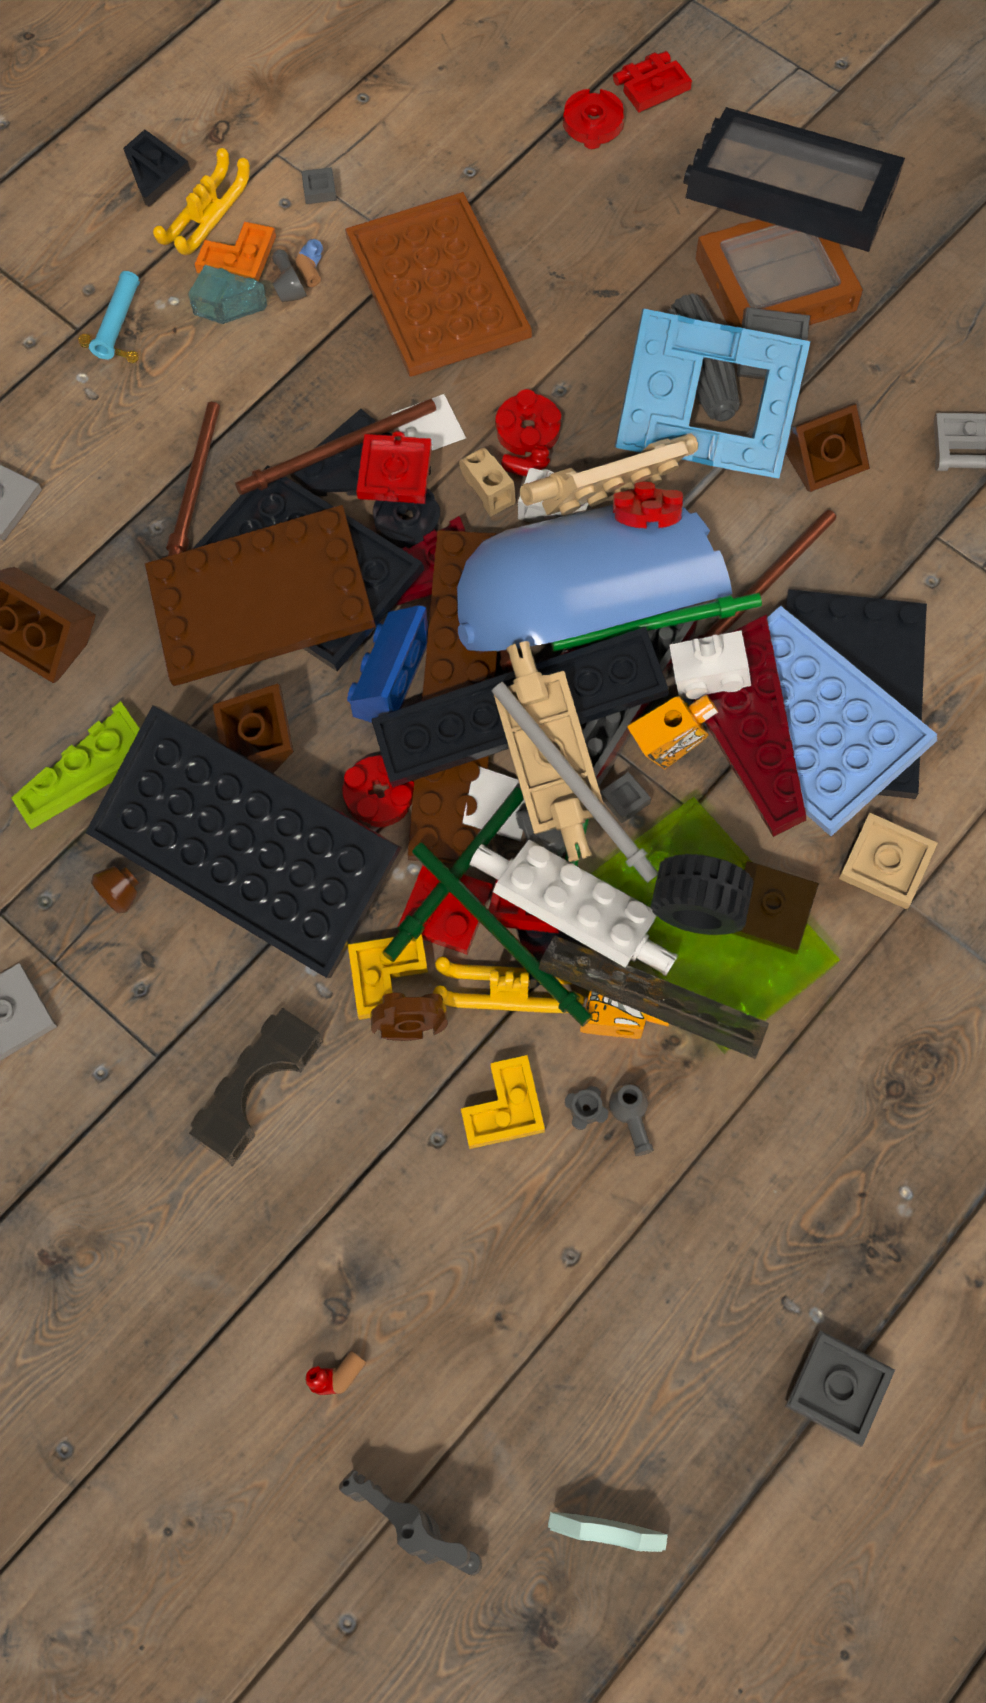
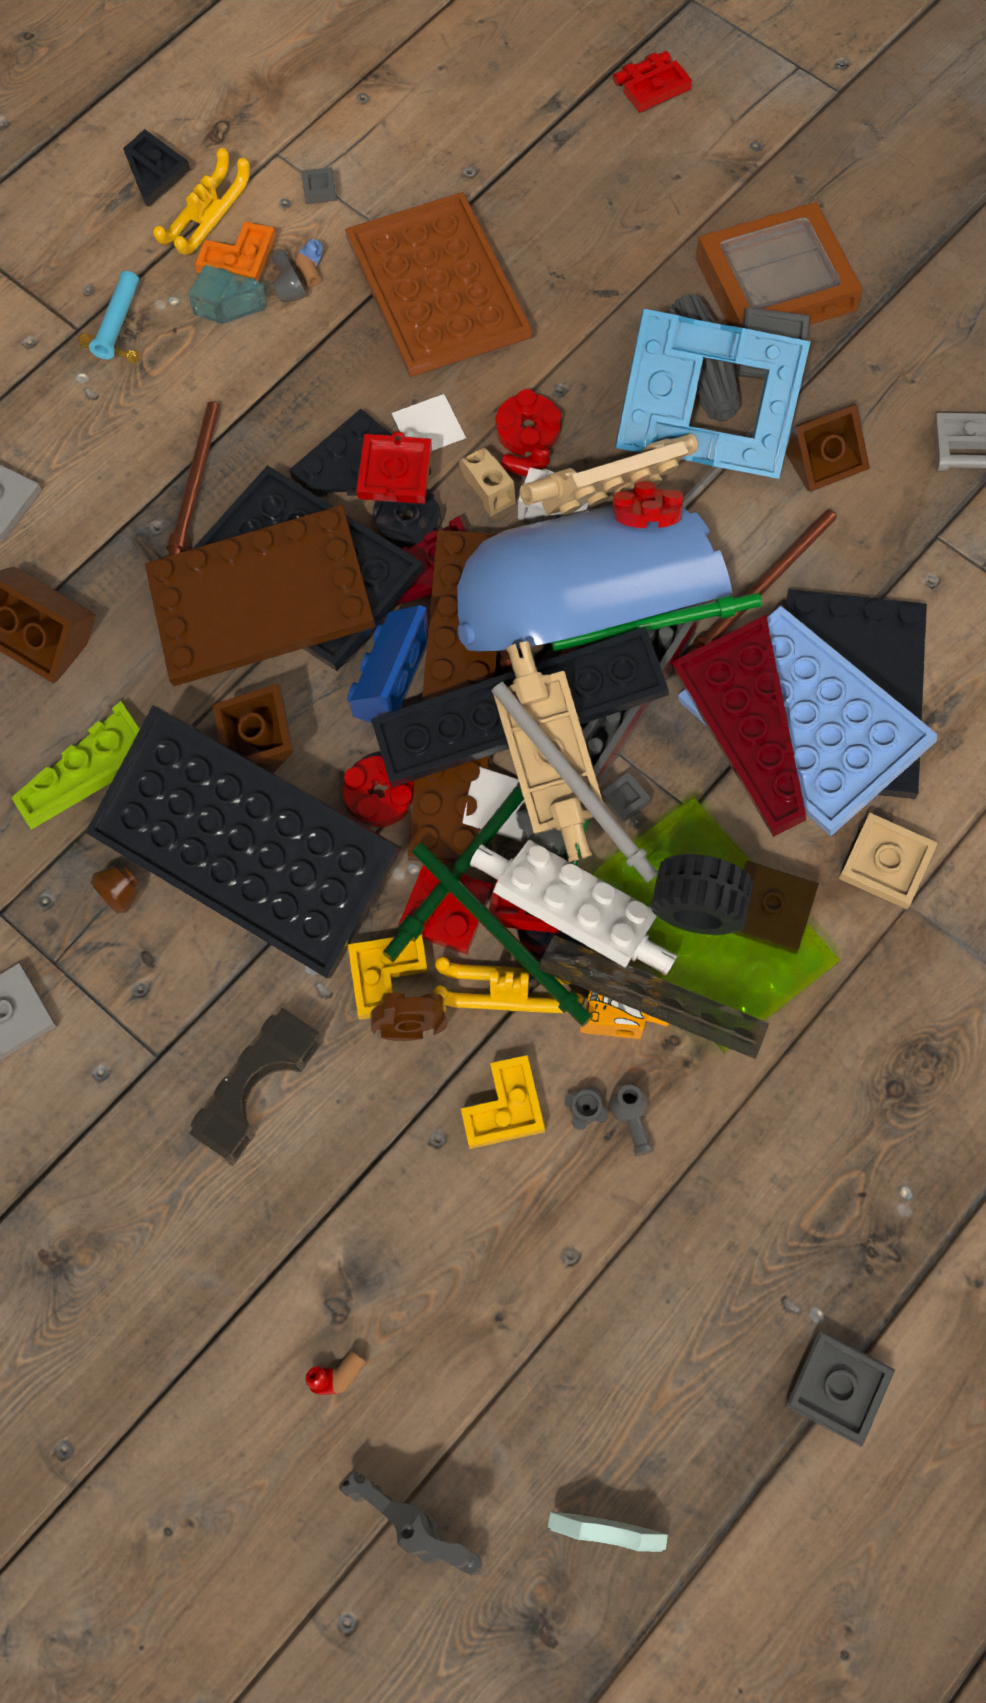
(261, 479): copper bar -> none
(593, 131): red plate -> none
(672, 729): light orange torso -> none
(710, 665): white brick -> none
(794, 178): window -> none

